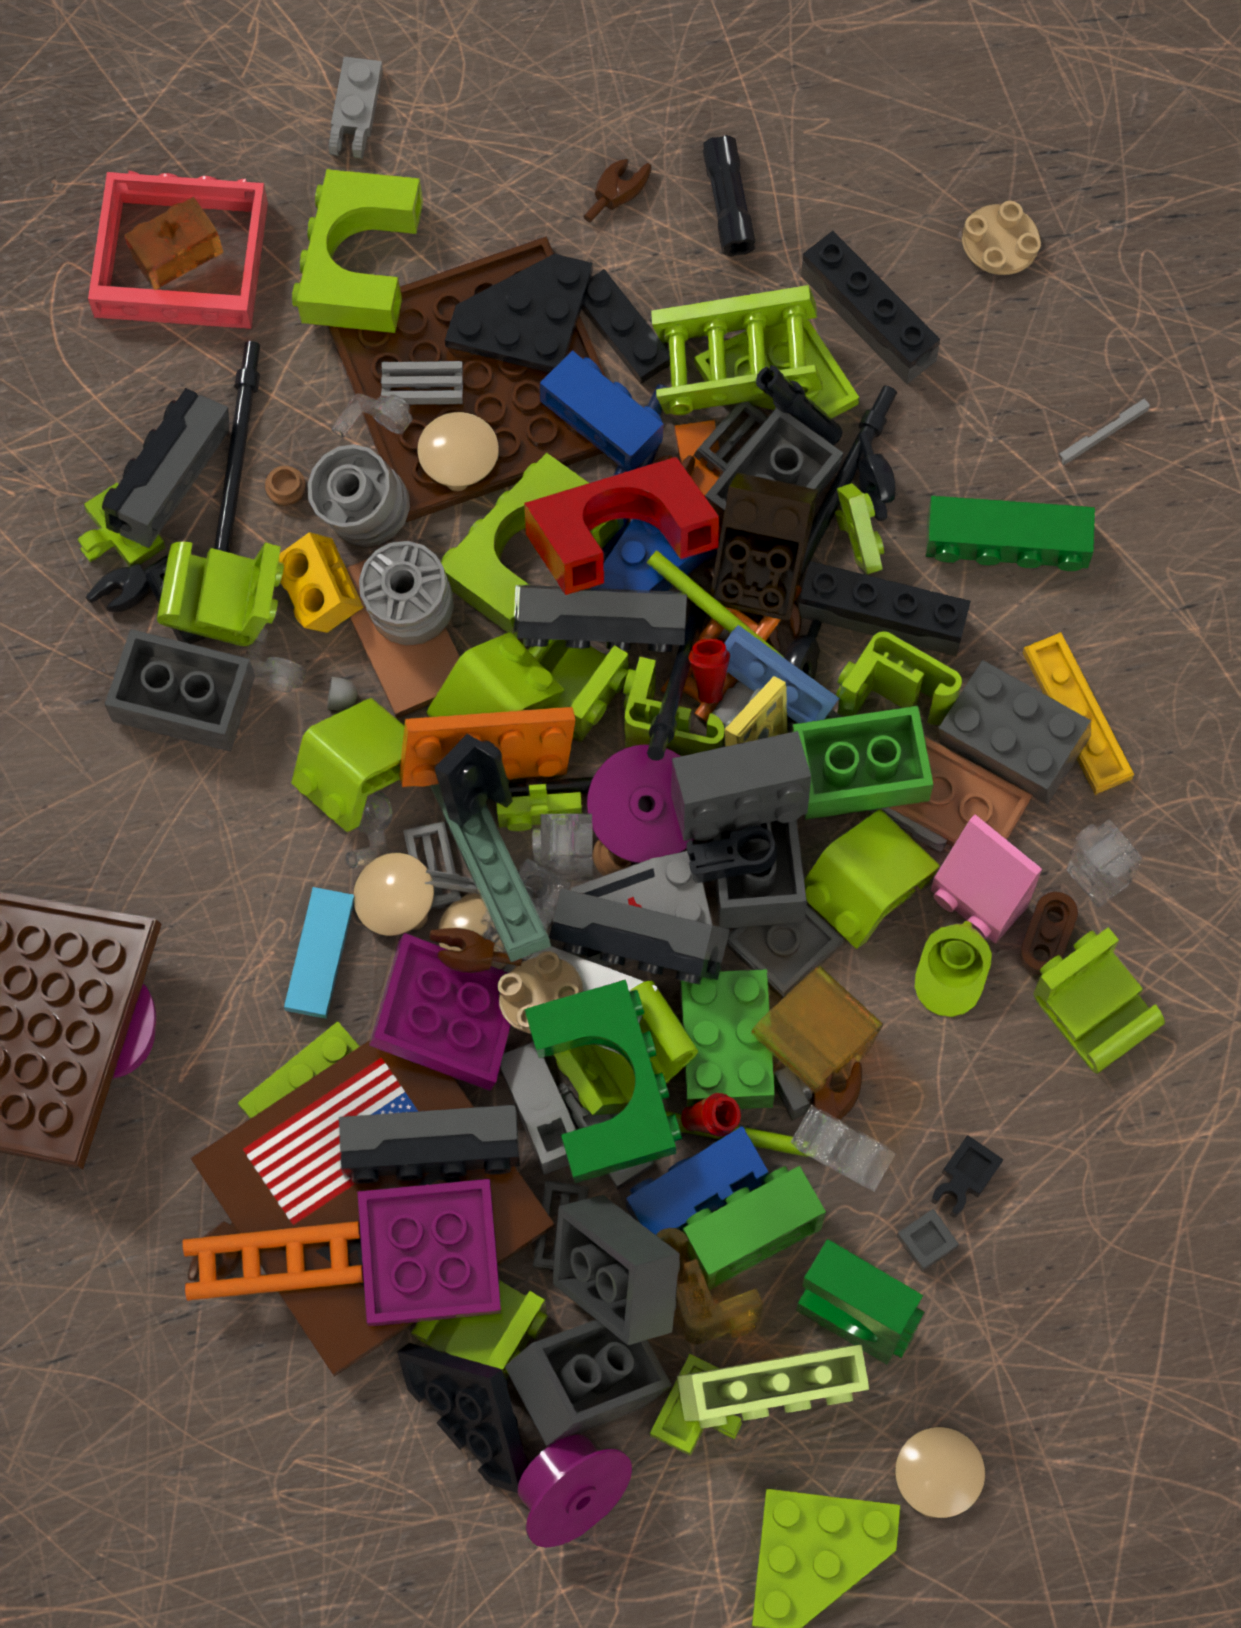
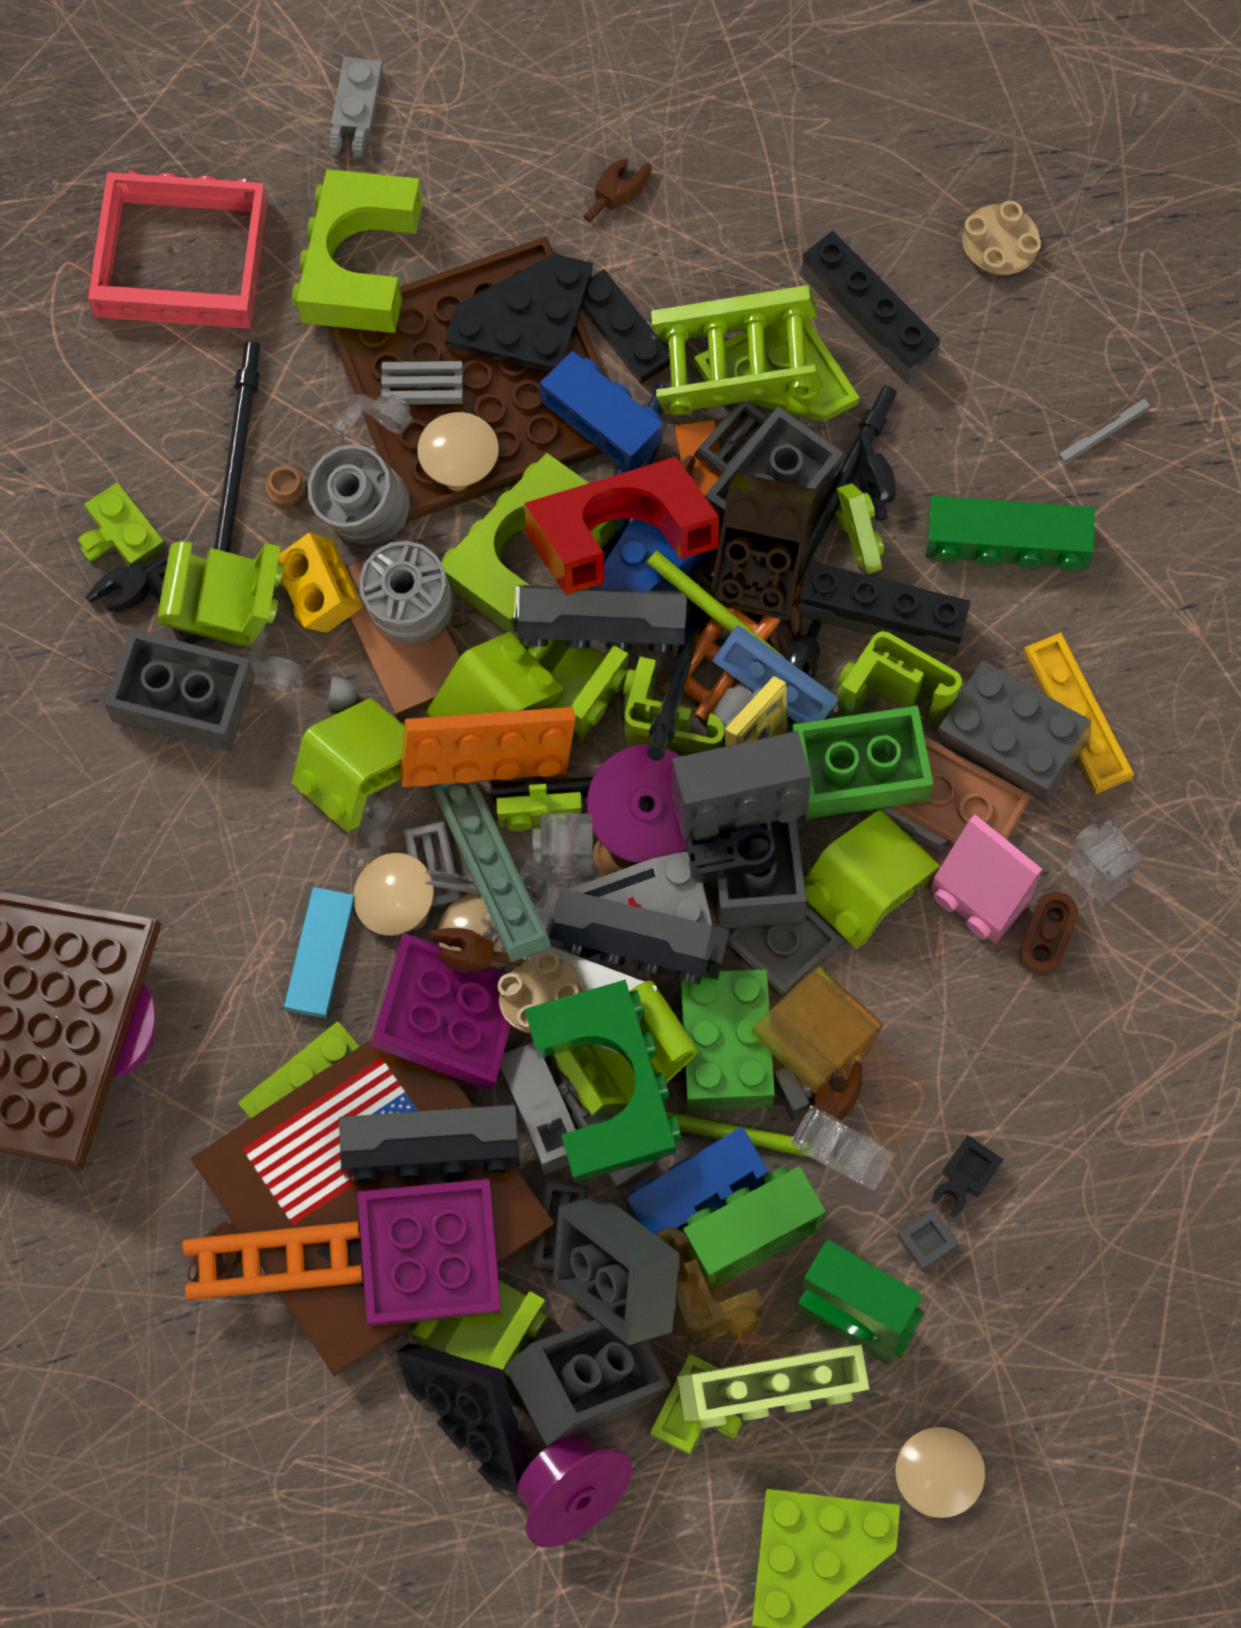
(165, 467): dark grey piece -> none
(173, 243): clear orange brick -> none
(470, 777): black bracket -> none
(709, 666): red cone -> none
(713, 1115): red cone -> none
(734, 221): black axle -> none
(791, 398): black pin -> none
(953, 970): lime piece -> none
(1096, 1001): lime piece -> none

